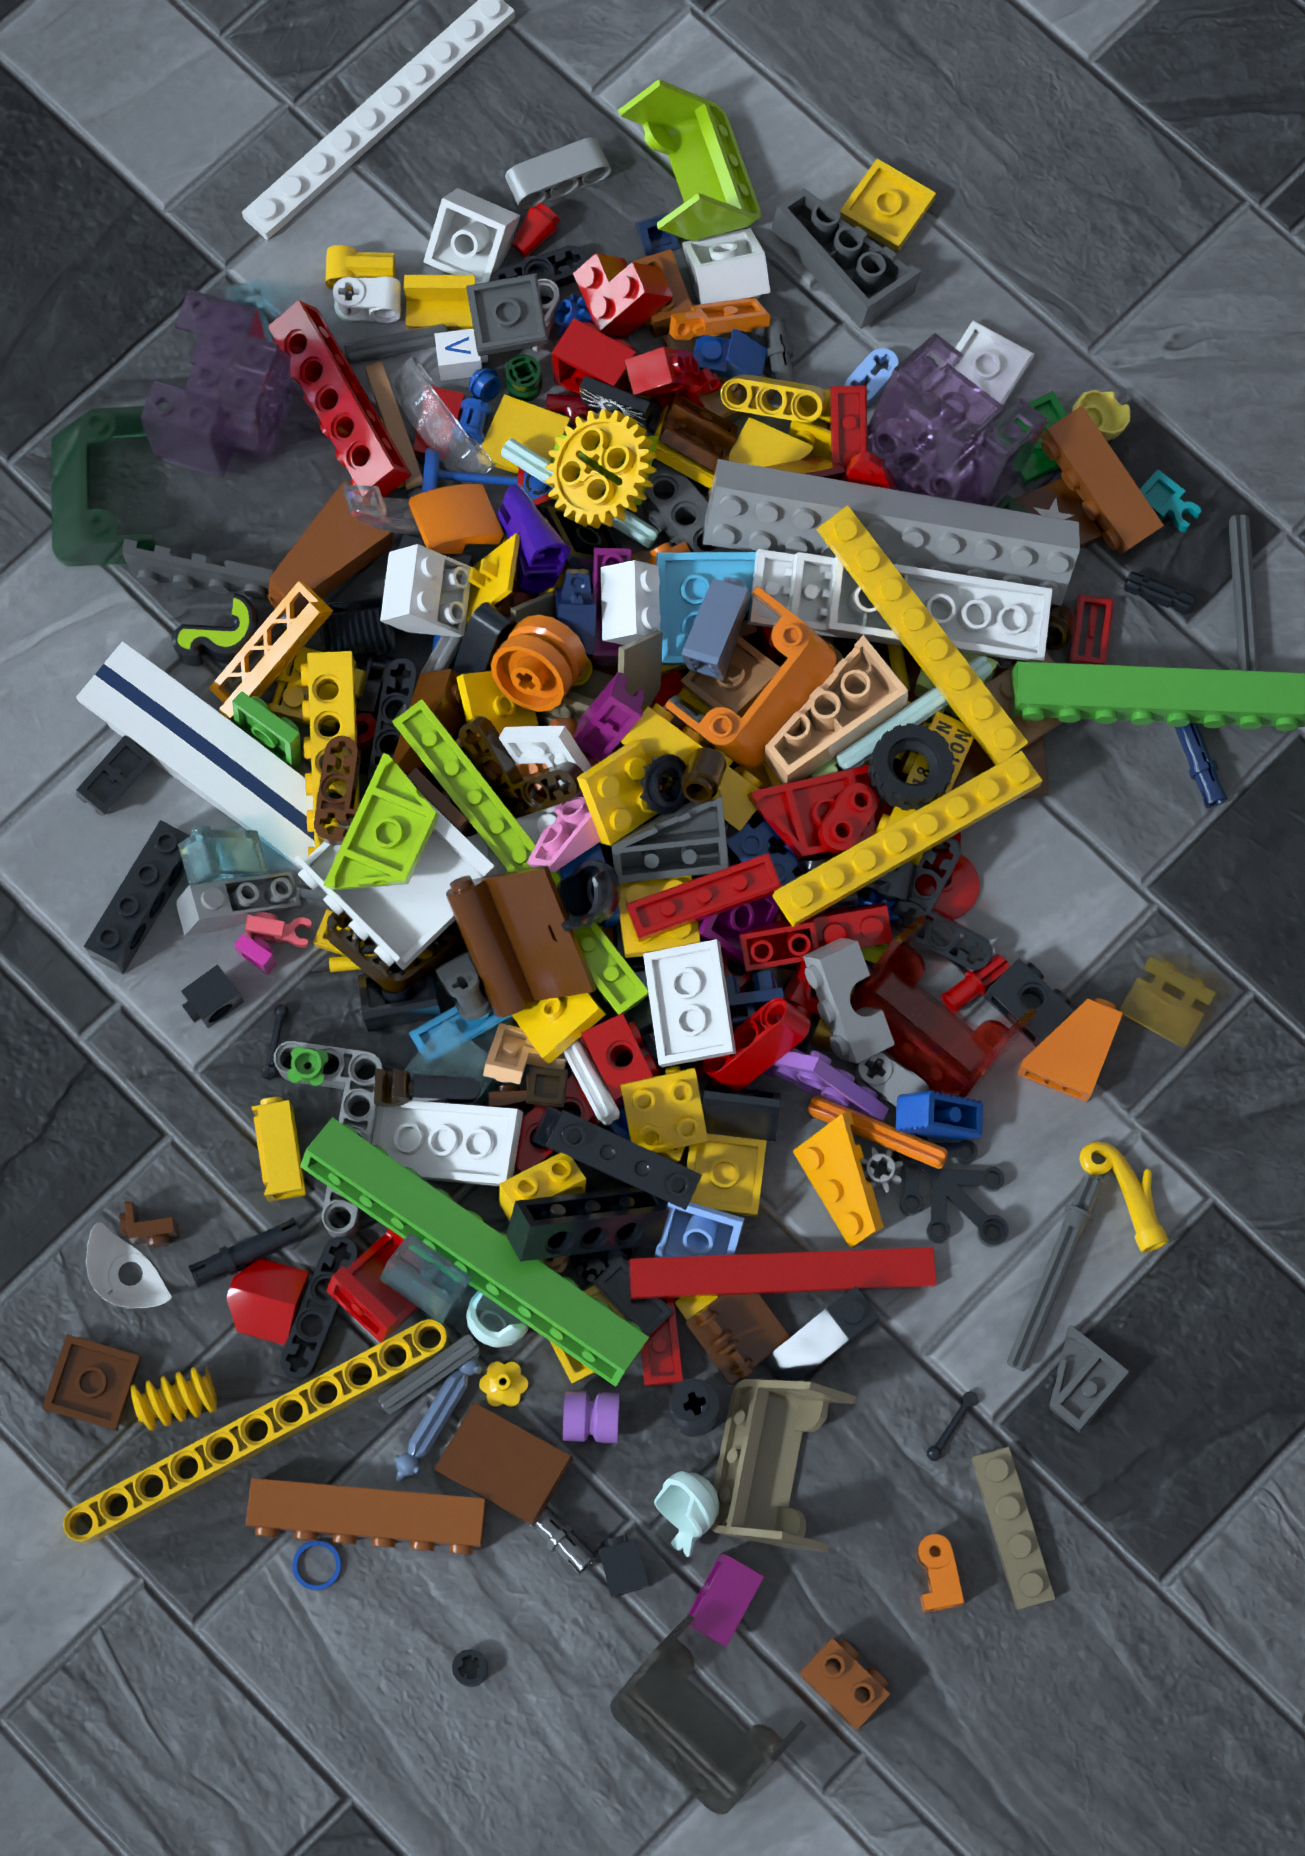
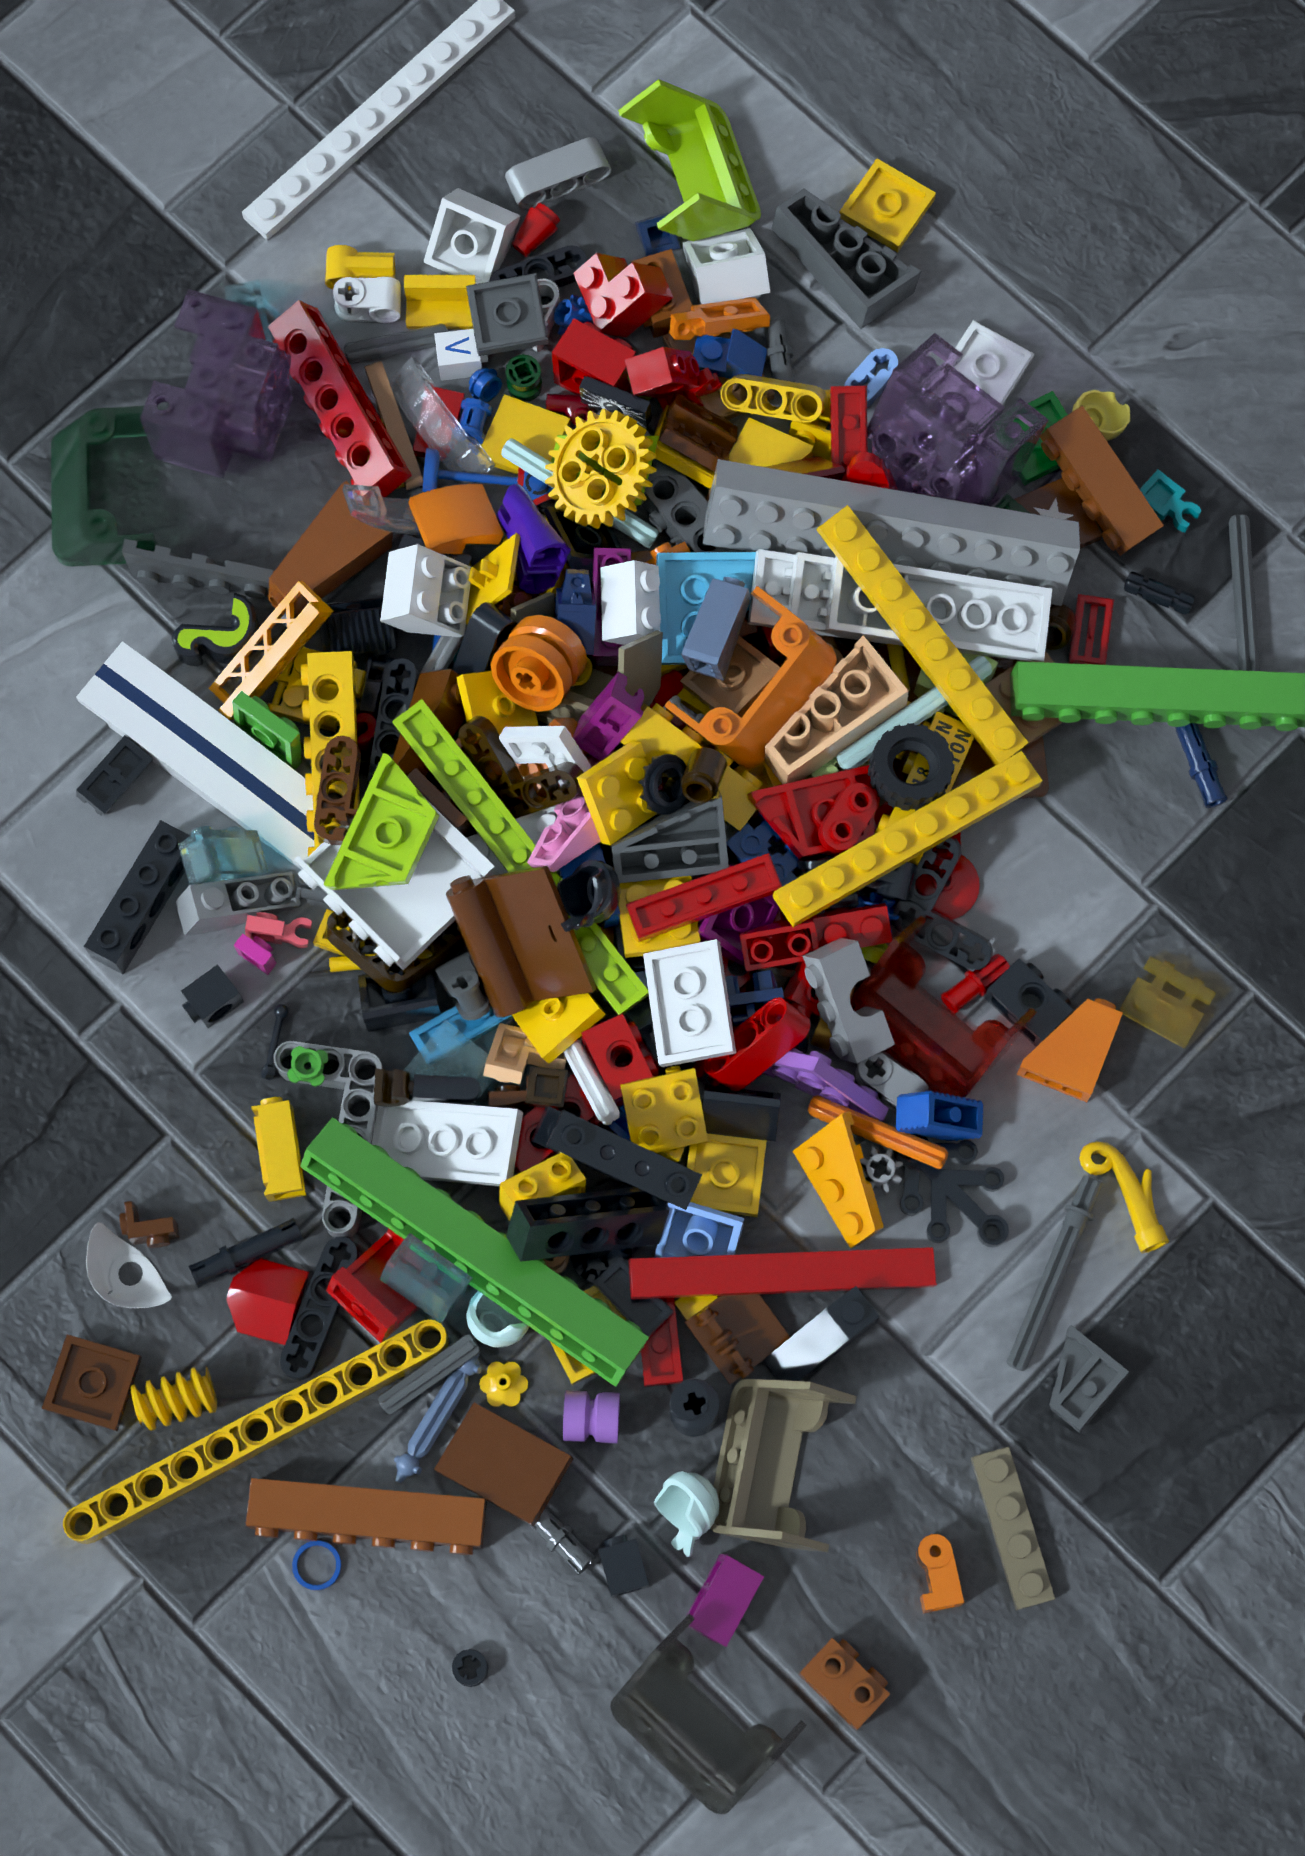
(968, 1400): black hinge -> none

